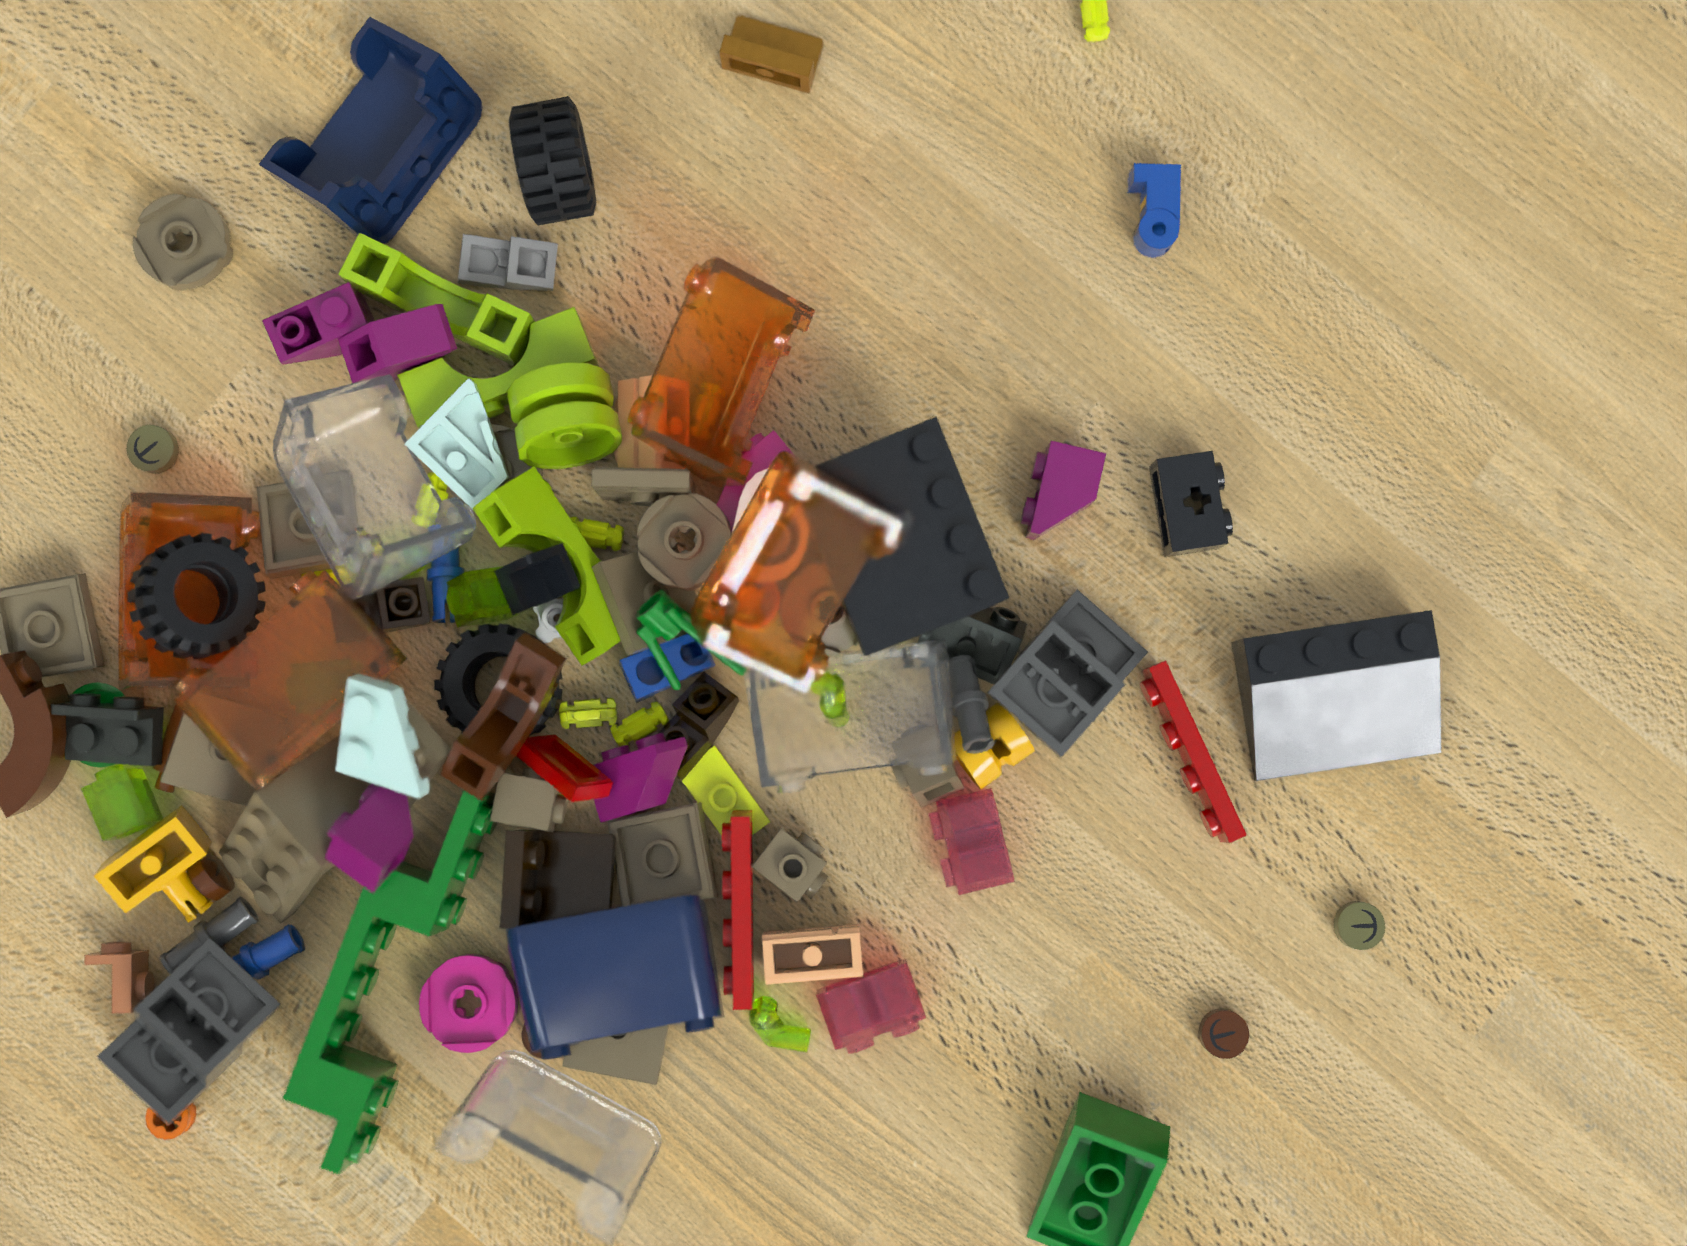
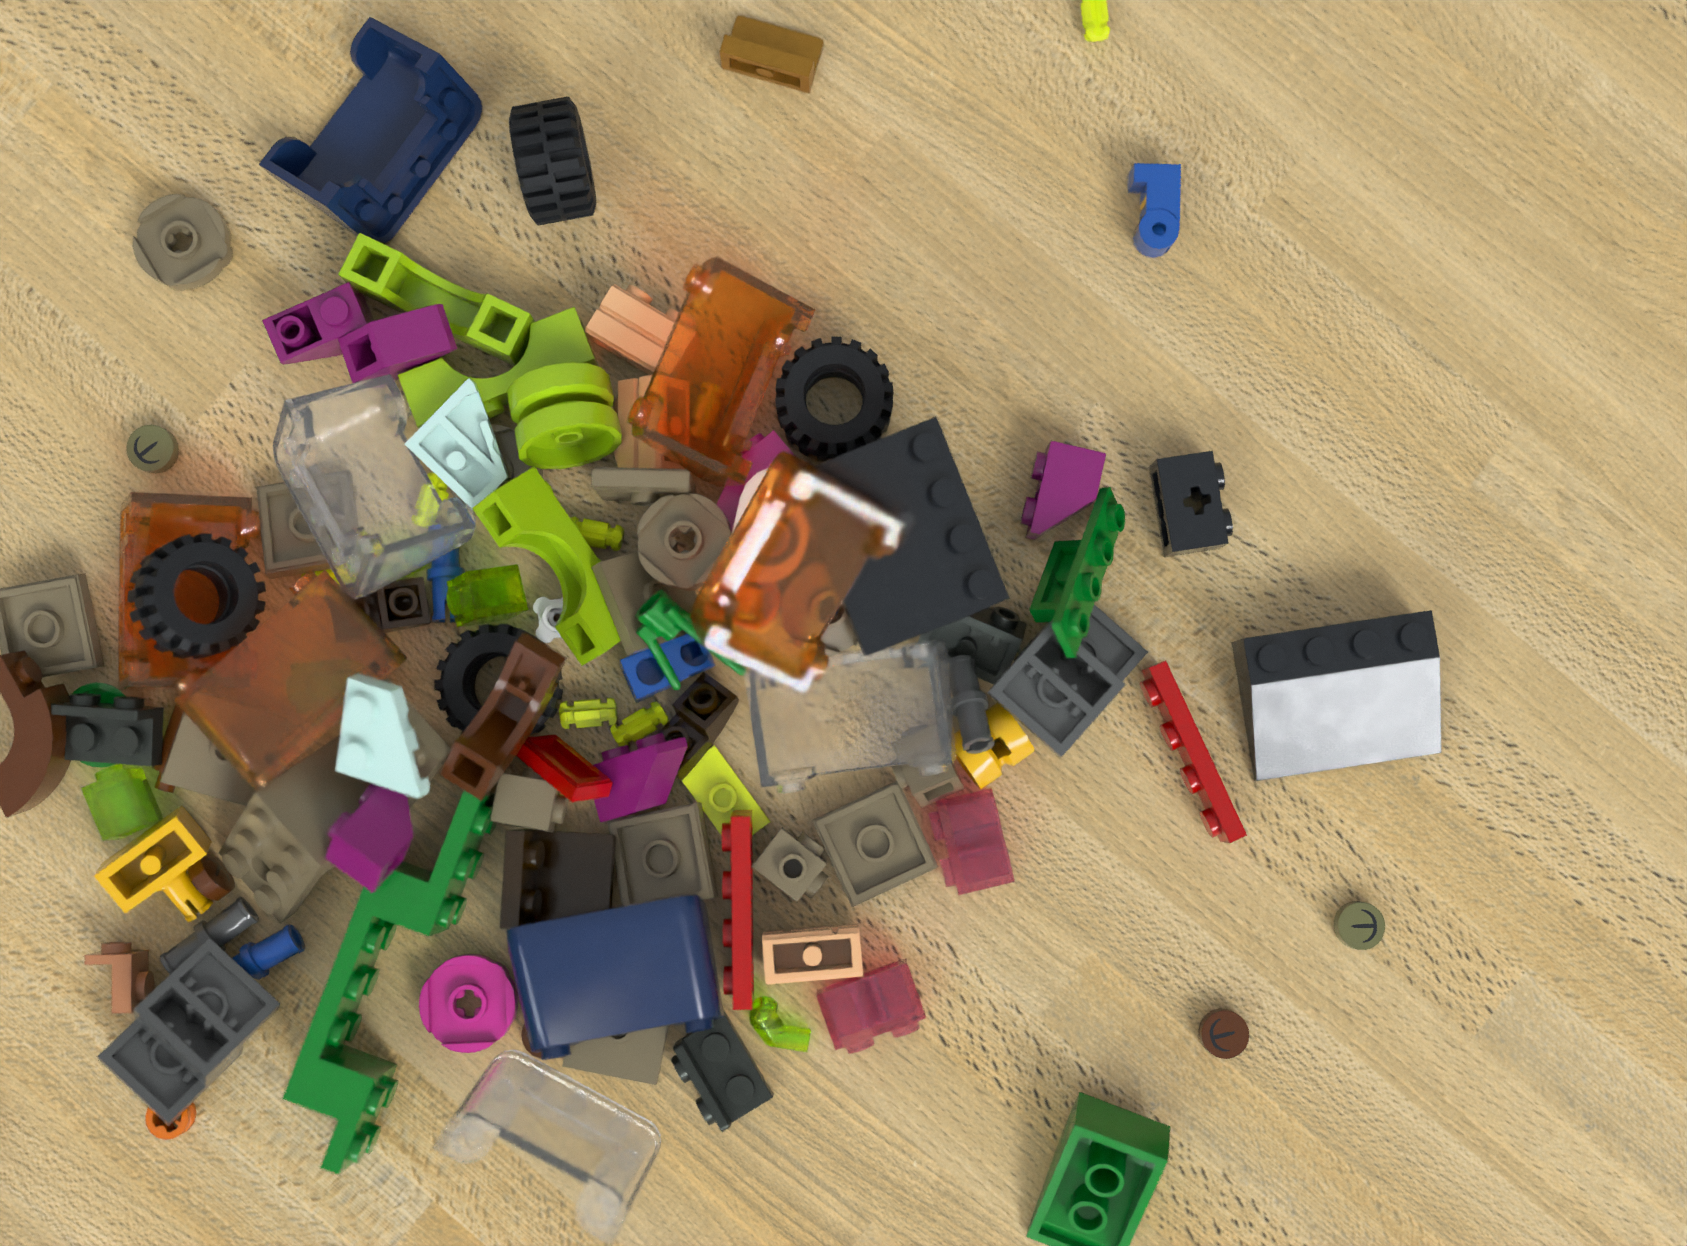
(507, 264): light grey slope -> none
(537, 578): black panel -> none
(631, 327): none -> light nougat brick
(721, 1073): none -> pearl dark grey bracket
(831, 361): none -> black tyre
(832, 698): clear neon green arm -> none
(875, 843): none -> dark tan plate
(1075, 574): none -> green bracket

